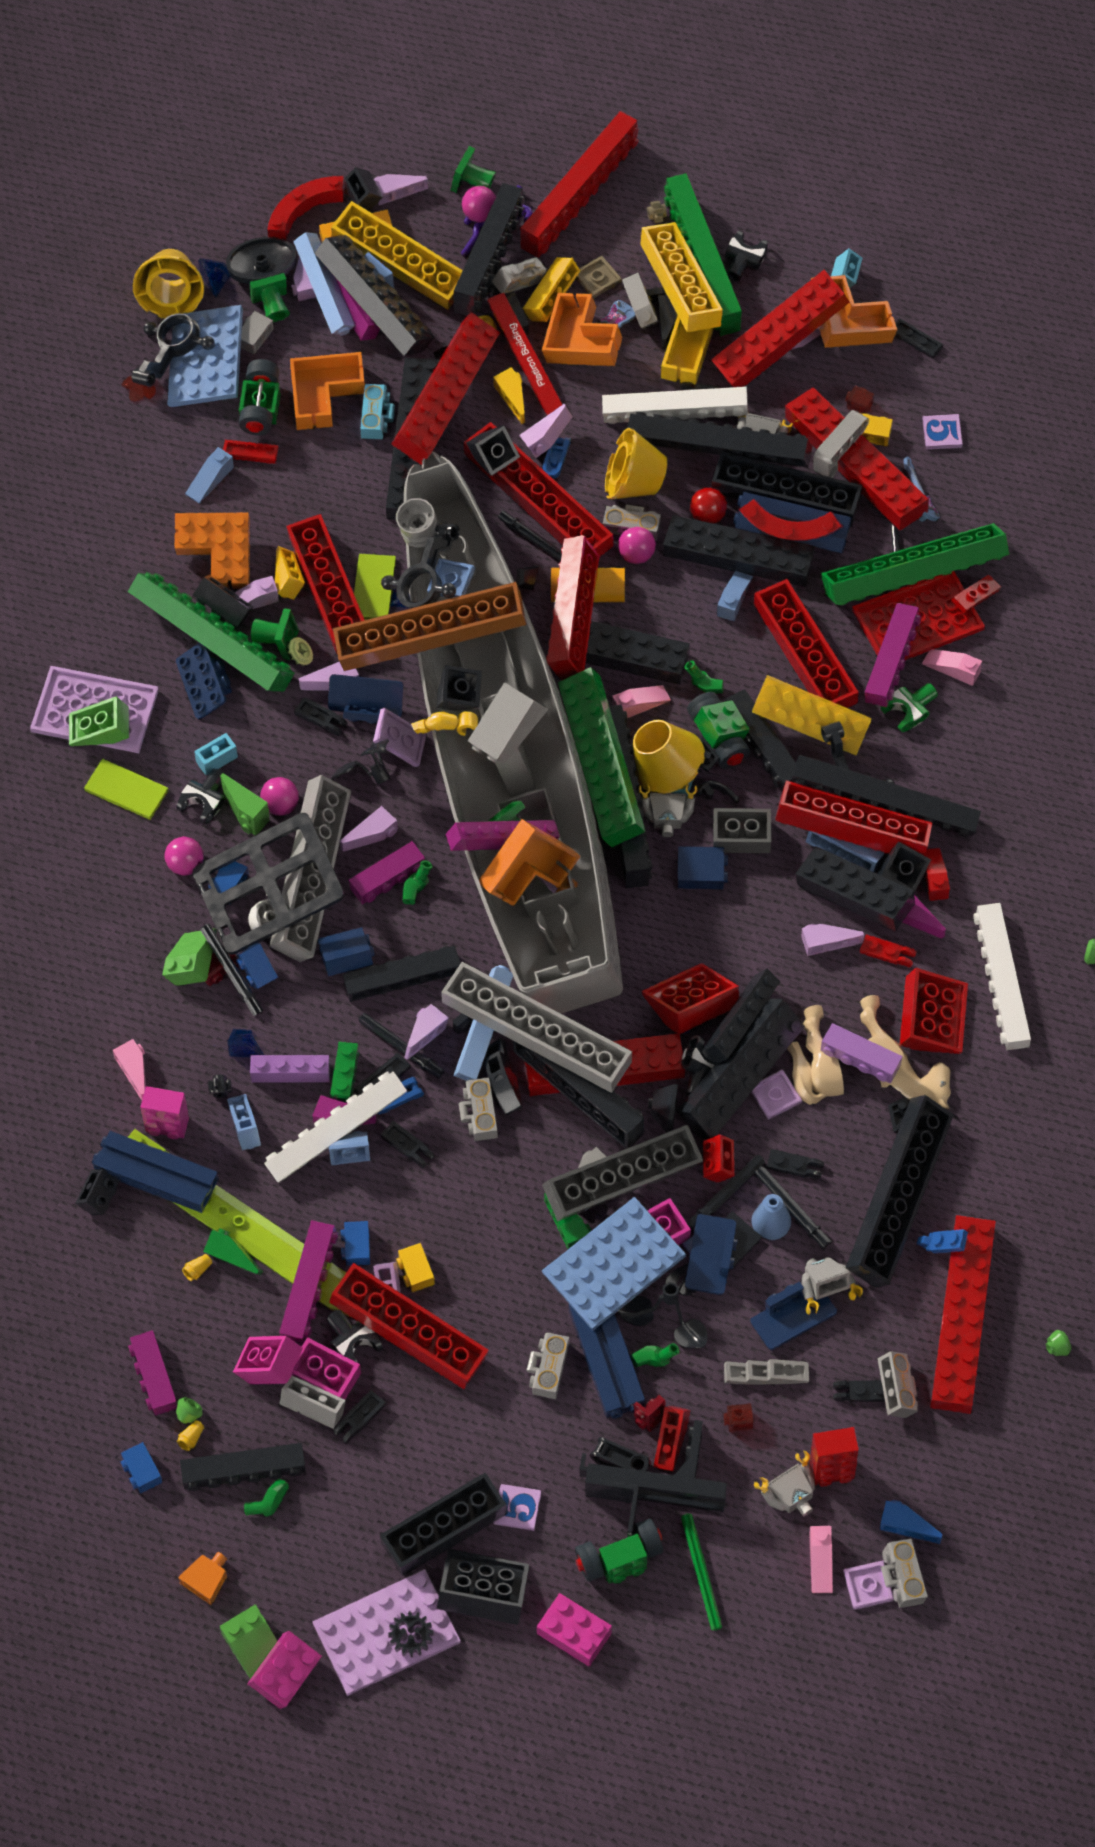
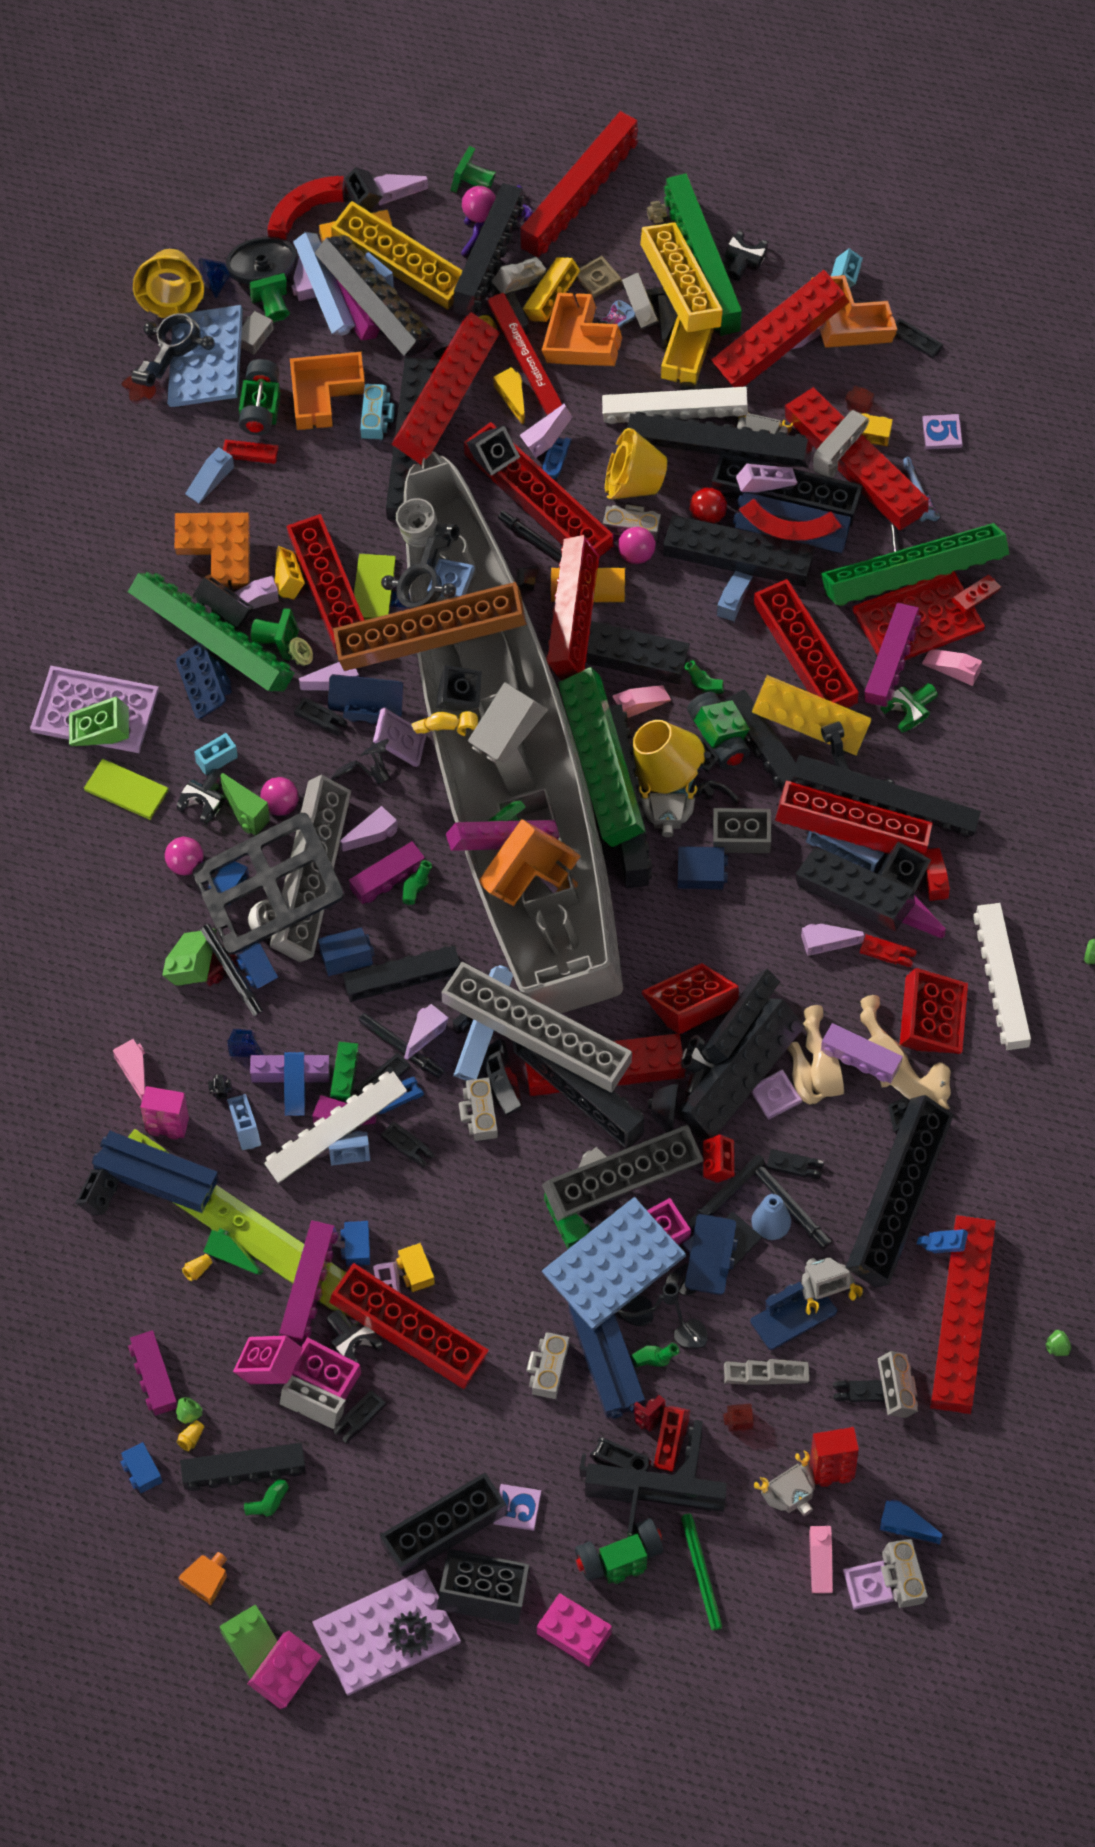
(294, 1083): none -> blue slope
(763, 478): none -> lavender slope

